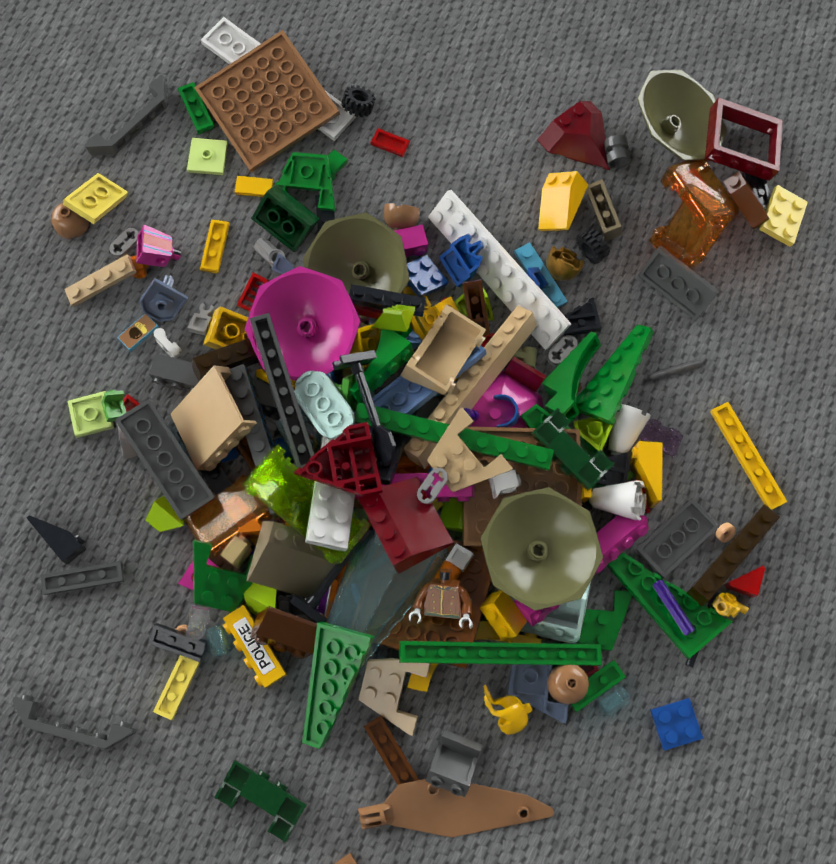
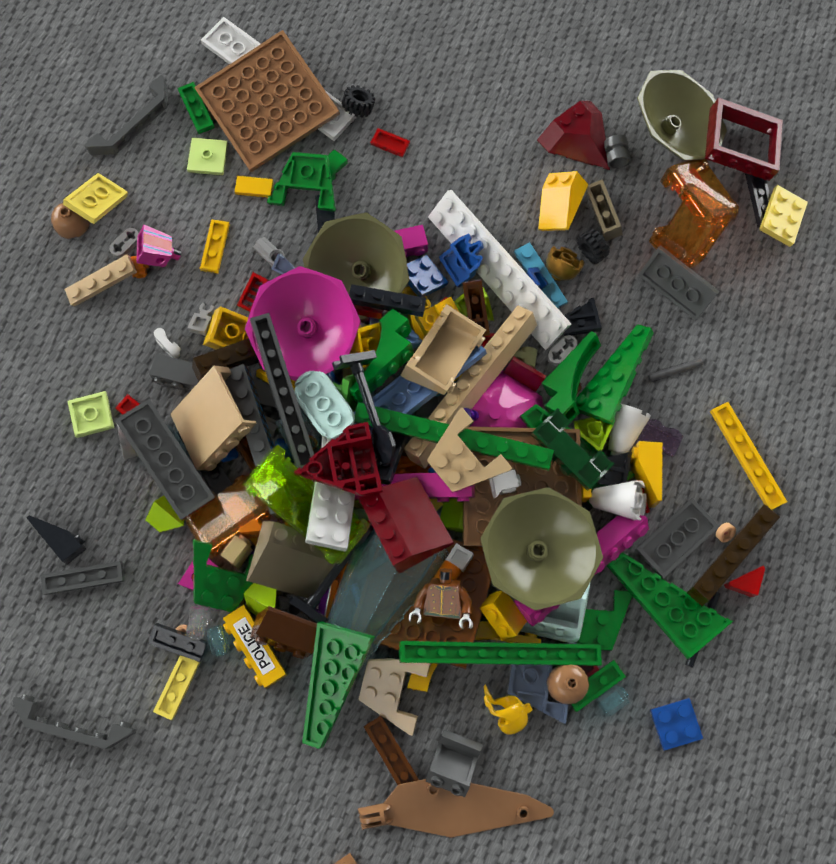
(113, 404): bright green bracket -> none
(138, 332): tile -> none
(162, 300): sand blue piece -> none
(263, 793): dark green bracket -> none
(284, 217): dark green slope -> none
(395, 318): lime slope -> none
(400, 216): medium nougat cylinder -> none
(428, 482): light grey beam -> none
(514, 420): blue helmet -> none
(673, 607): dark purple axle -> none
(728, 605): yellow piece -> none
(746, 199): reddish brown slope -> none

